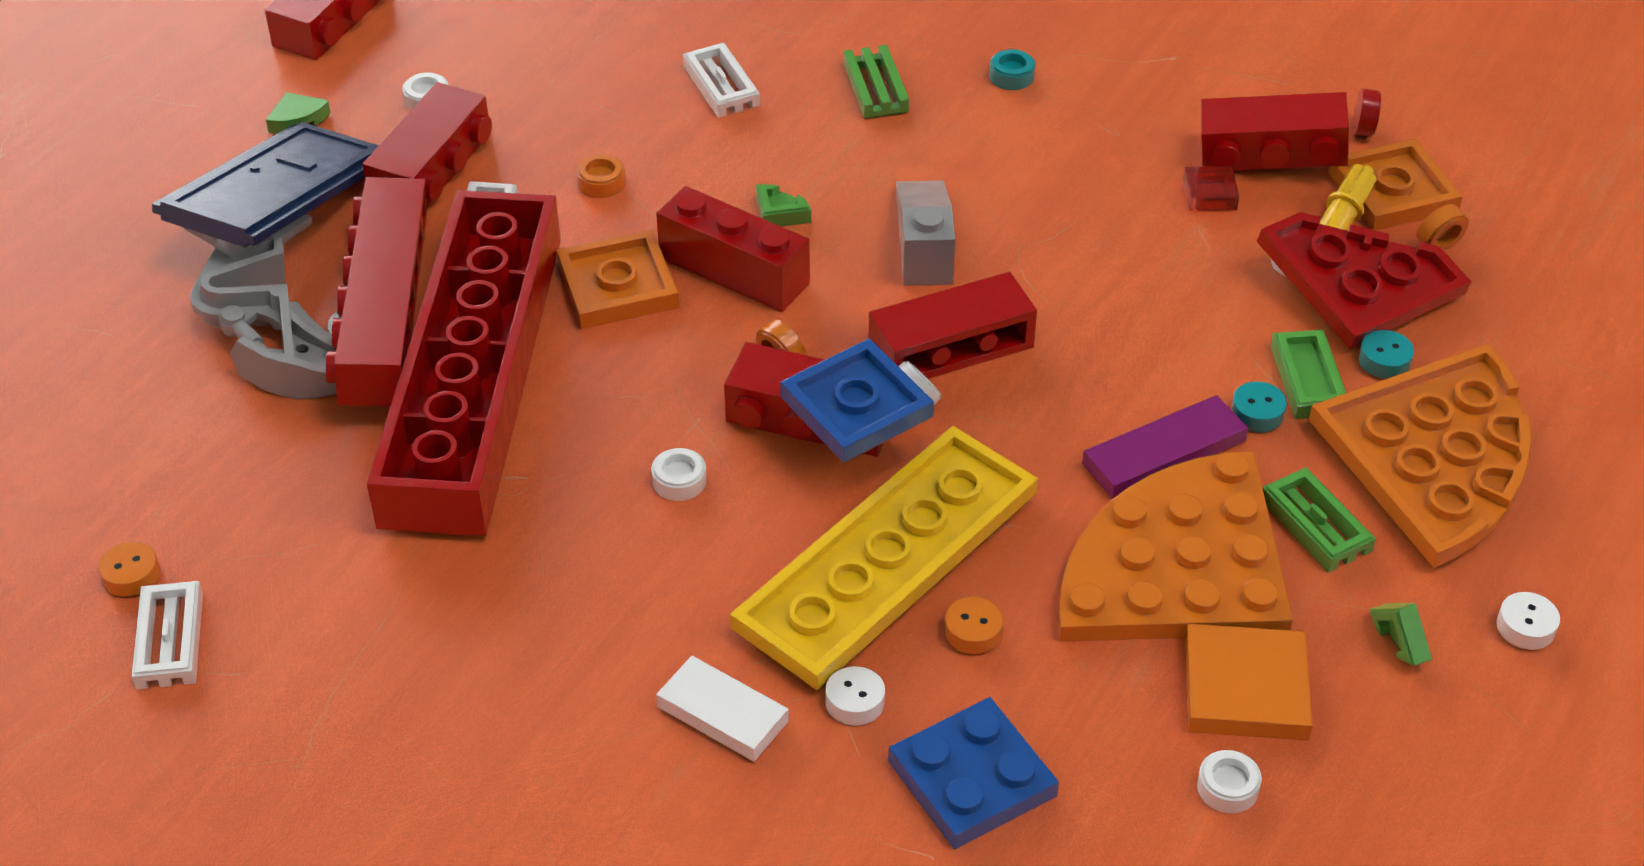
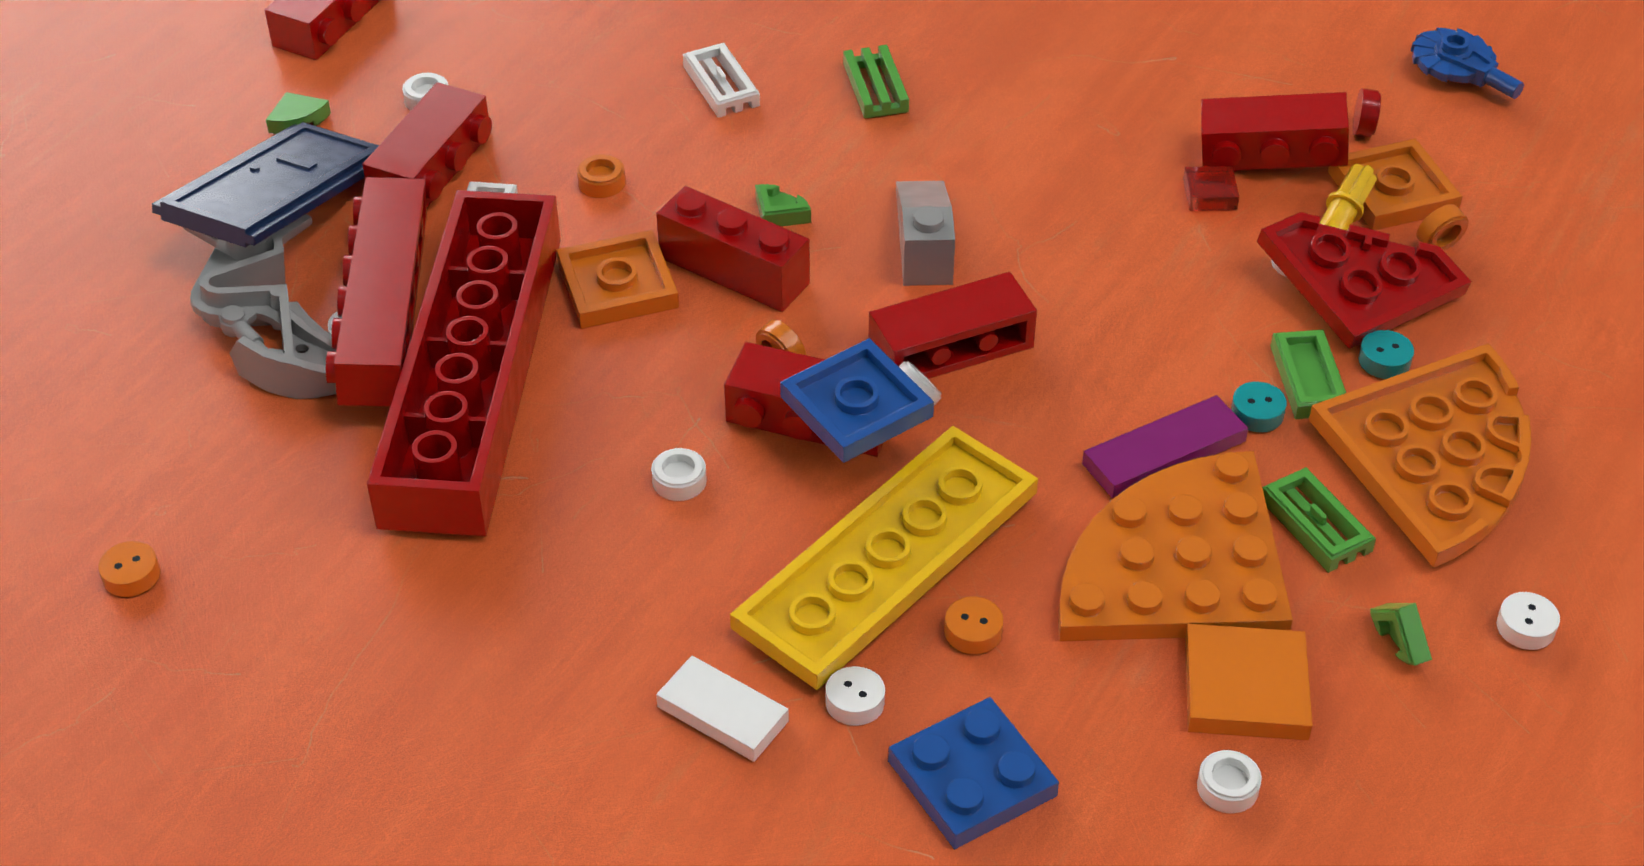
(167, 669): white tile -> none
(1012, 69): teal tile -> none
(1461, 59): none -> blue piece

